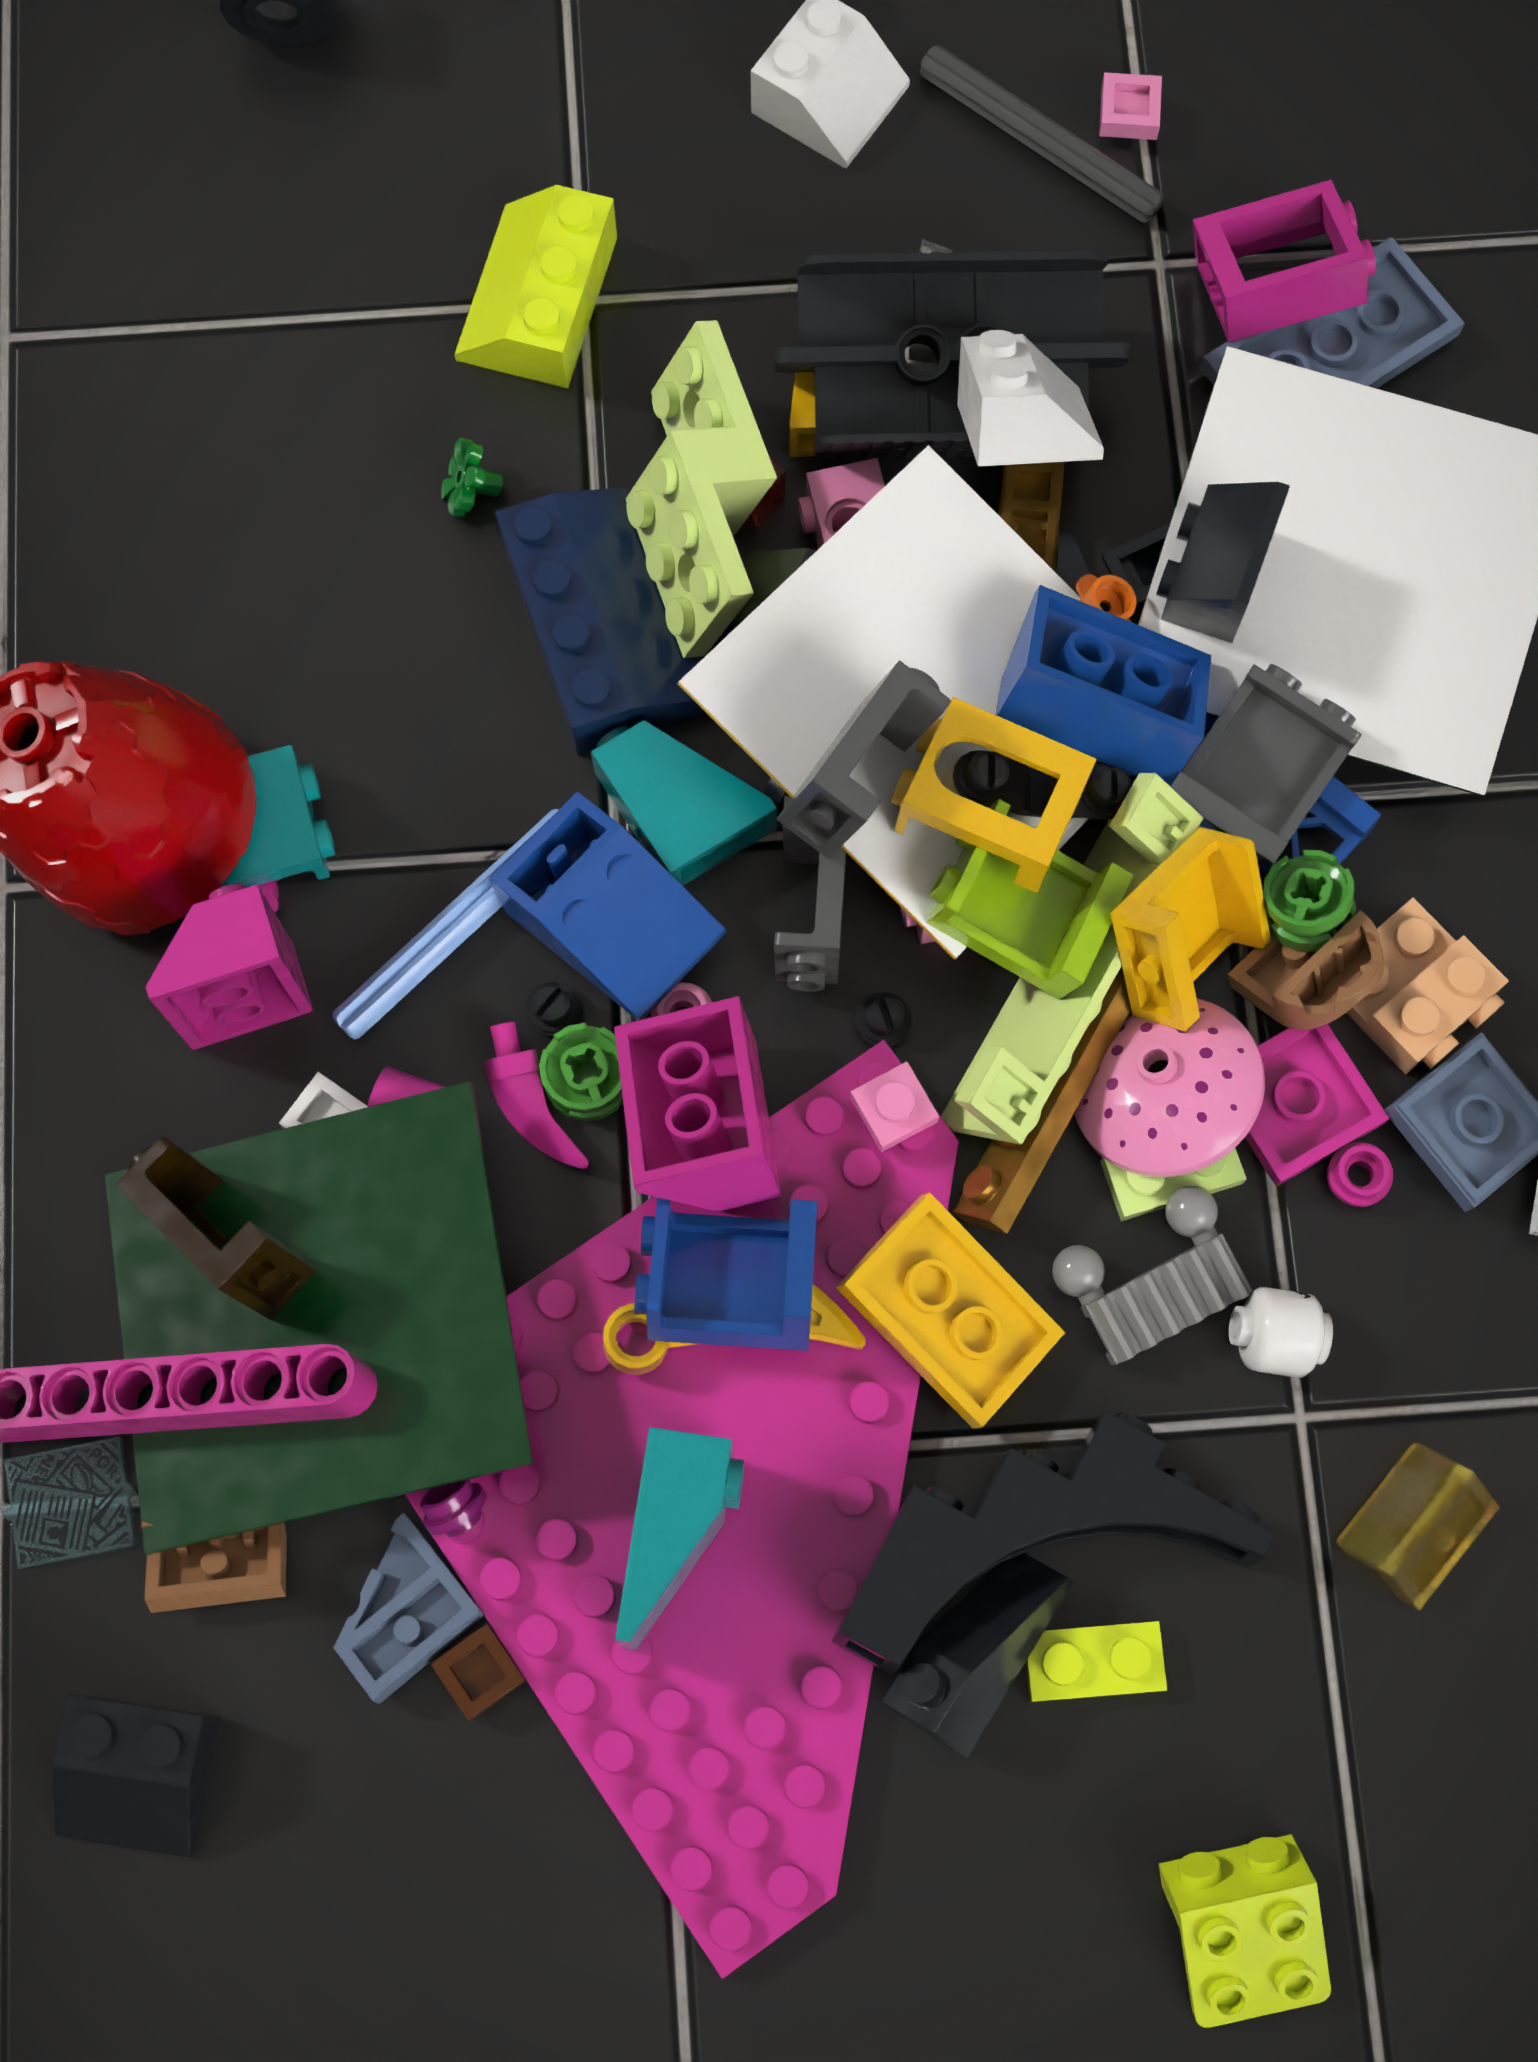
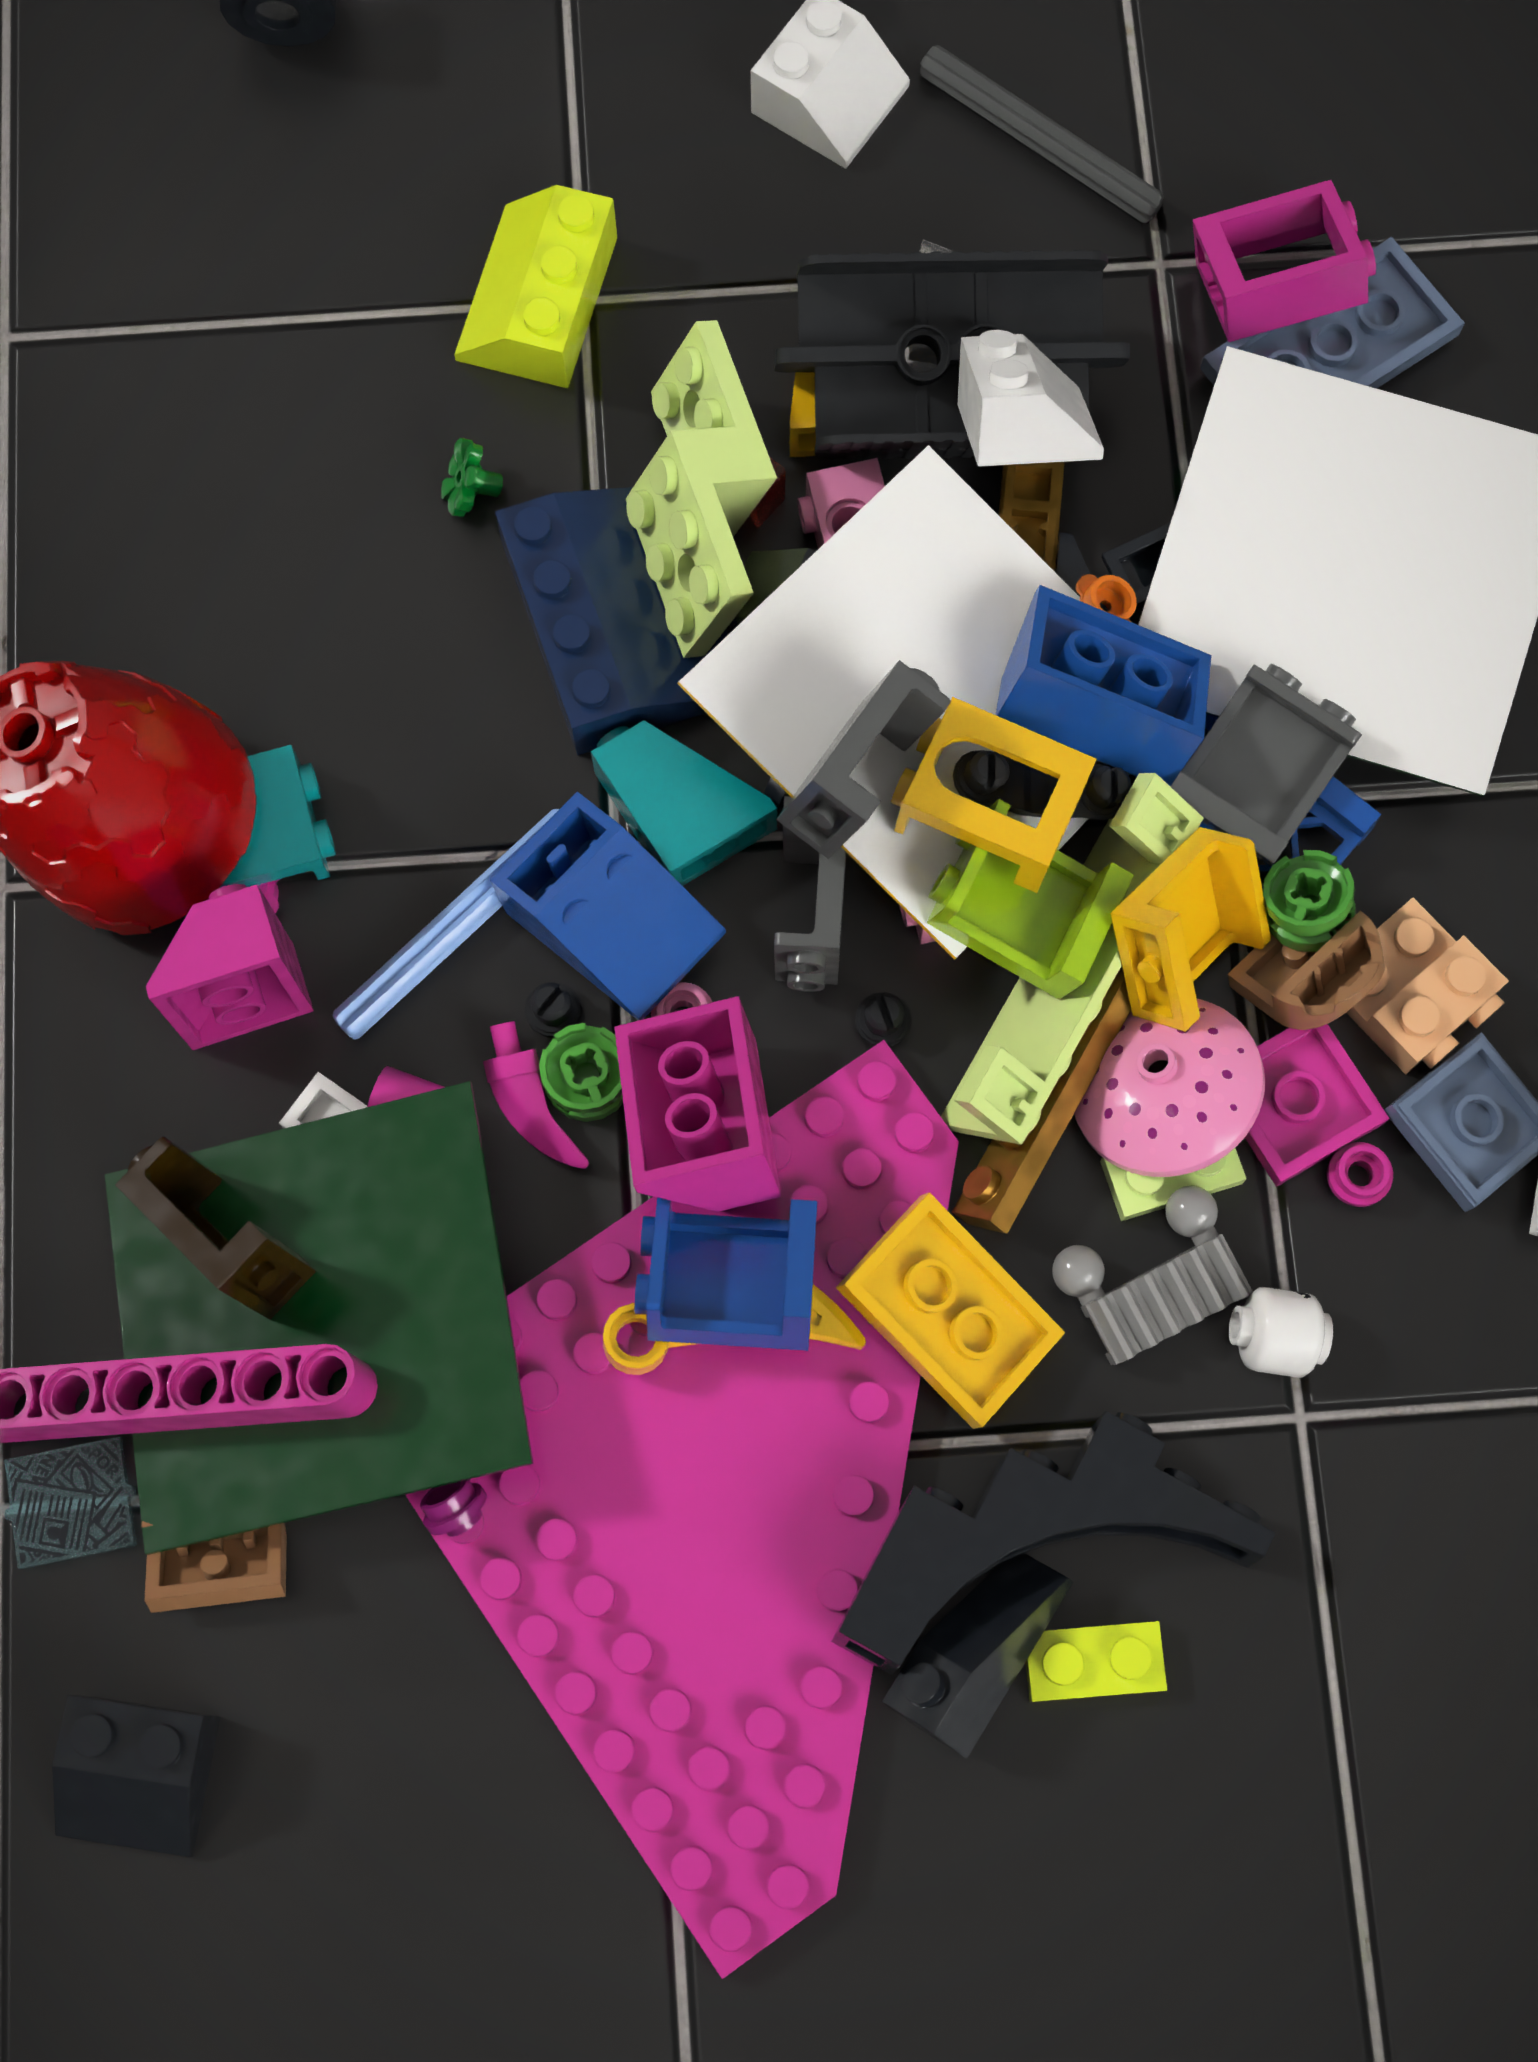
(404, 1614): sand blue wing -> none
(478, 1672): reddish brown plate -> none
(677, 1515): teal slope -> none
(894, 1106): bright pink plate -> none
(1130, 106): bright pink plate -> none
(1222, 556): black slope -> none
(1248, 1930): neon yellow bracket -> none
(1419, 1523): clear yellow panel -> none

